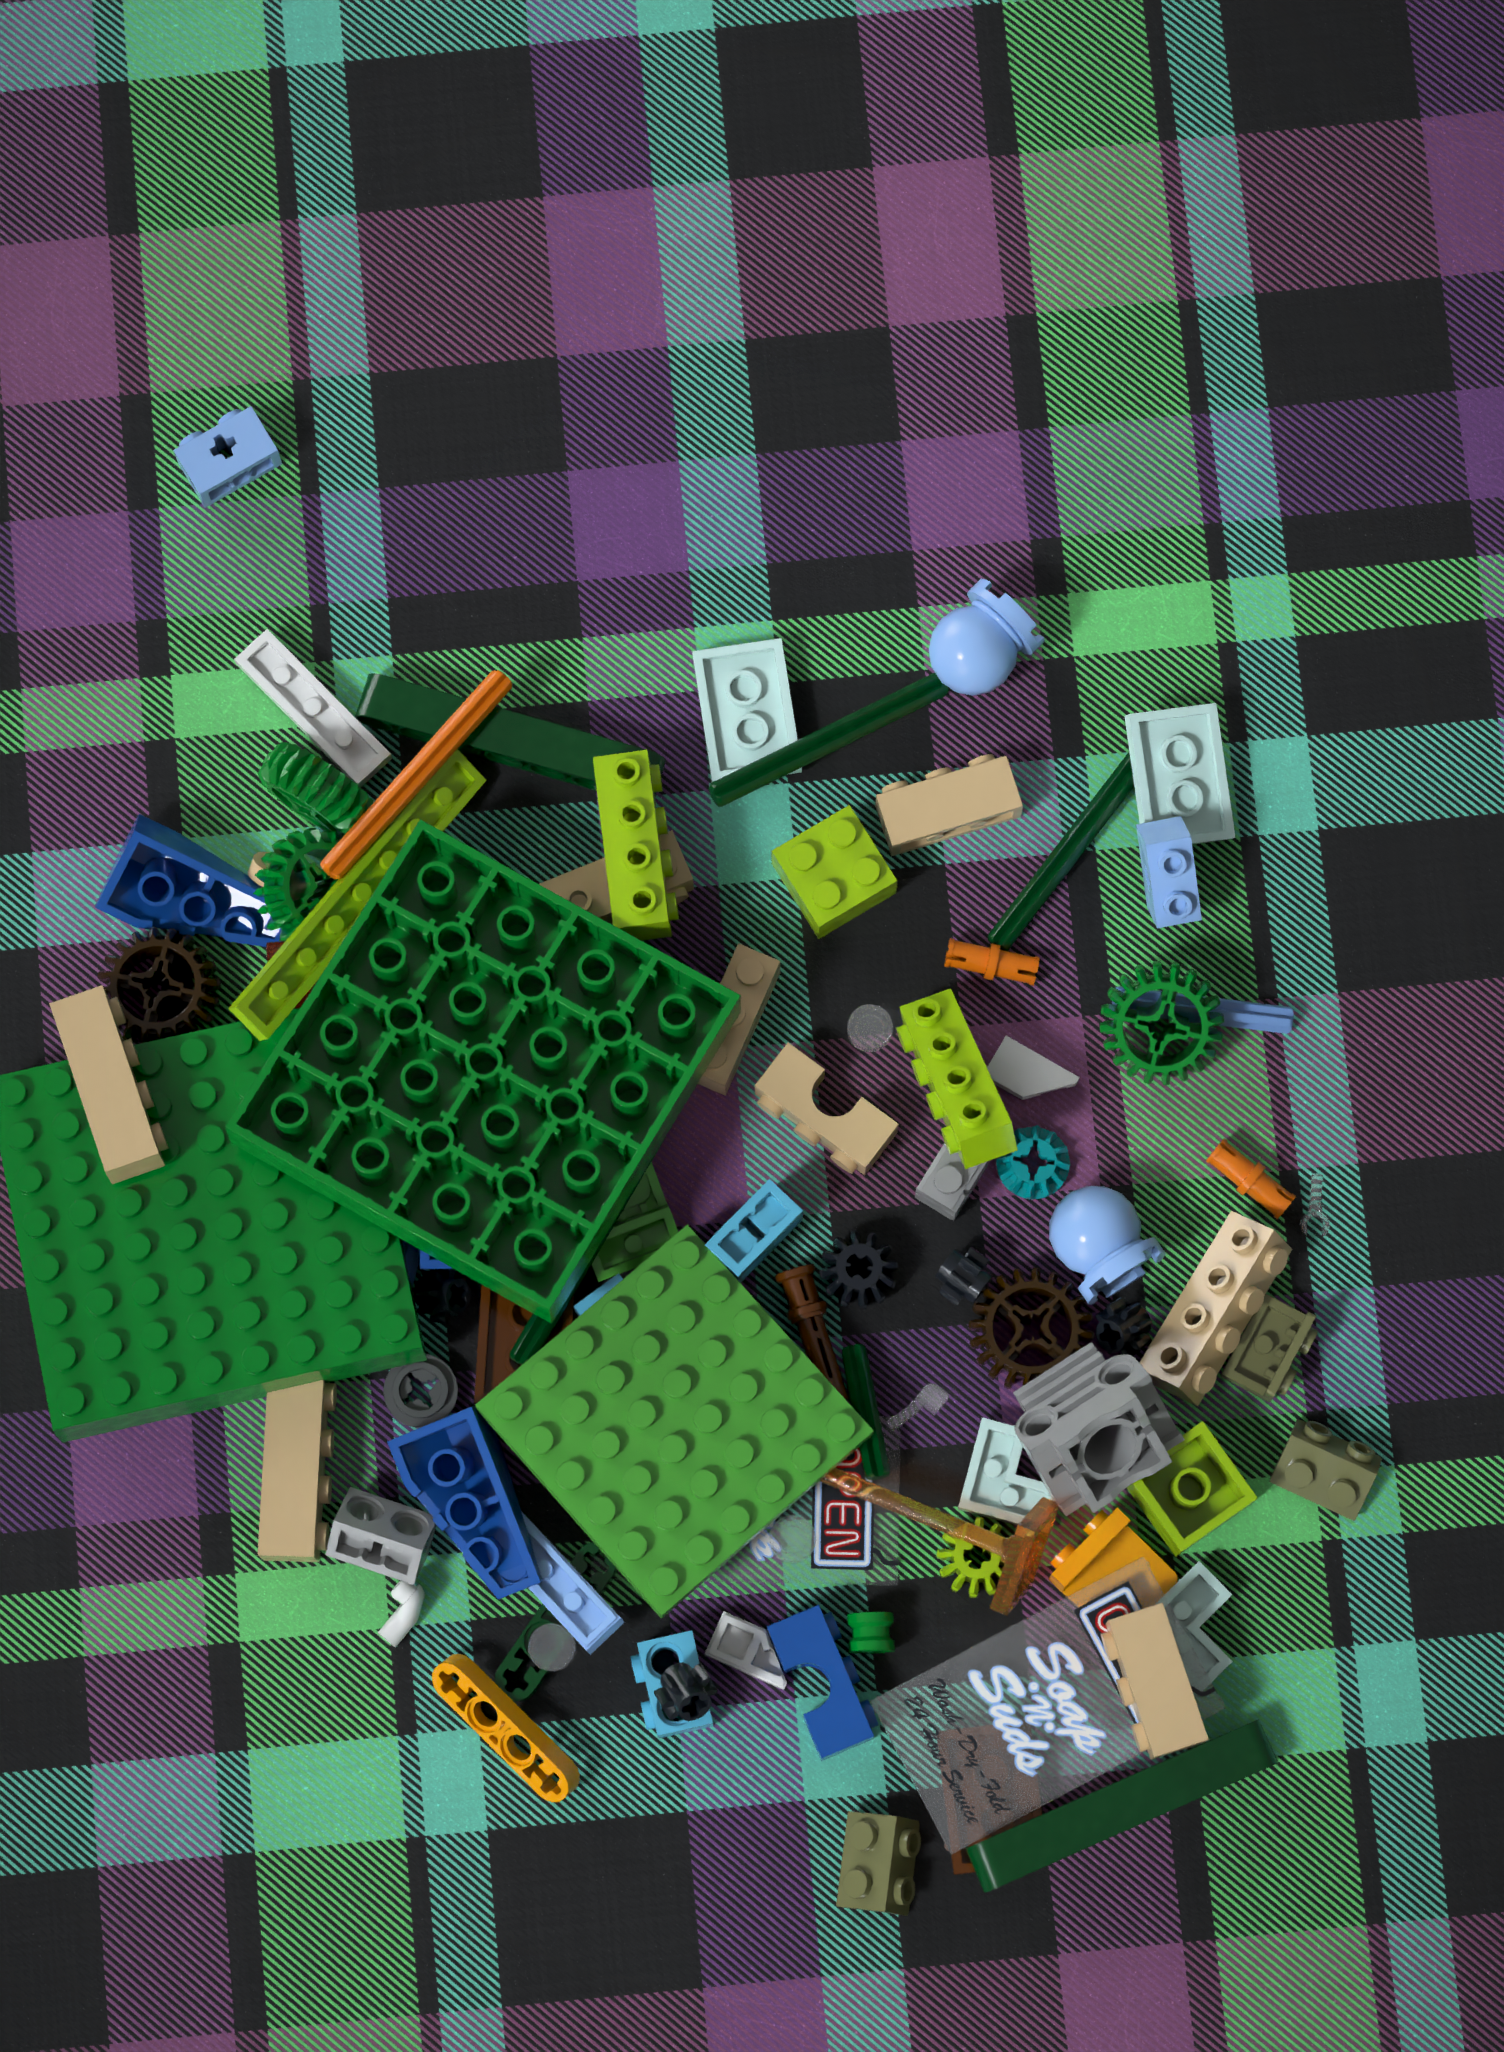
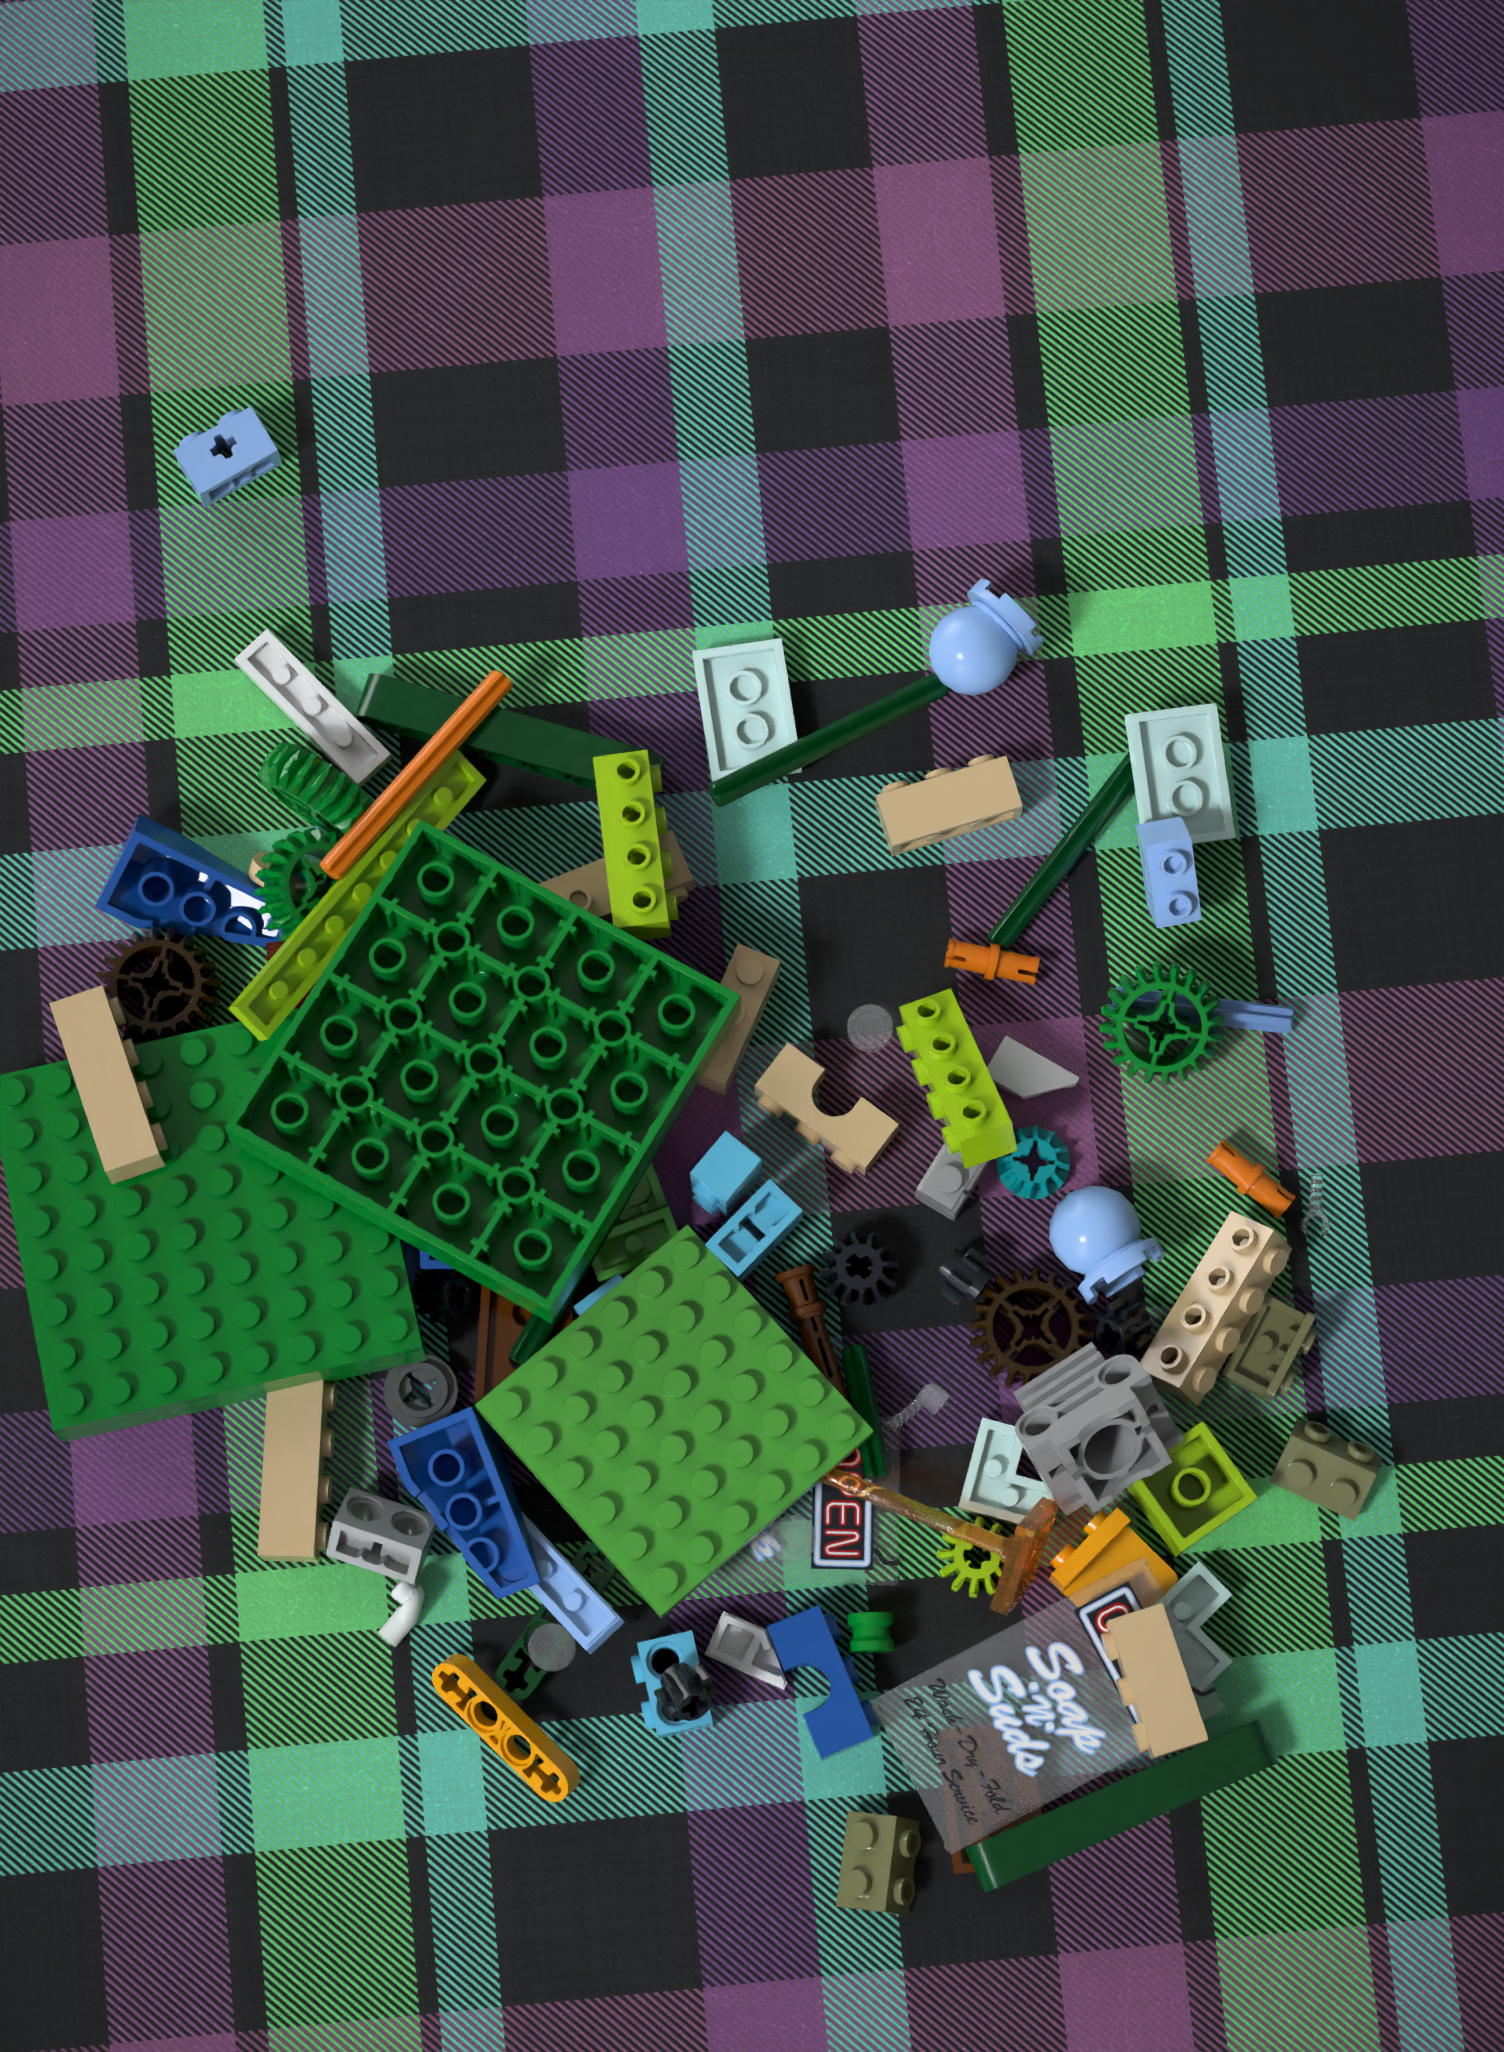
(725, 1175): none -> medium azure brick
(834, 871): lime brick -> none

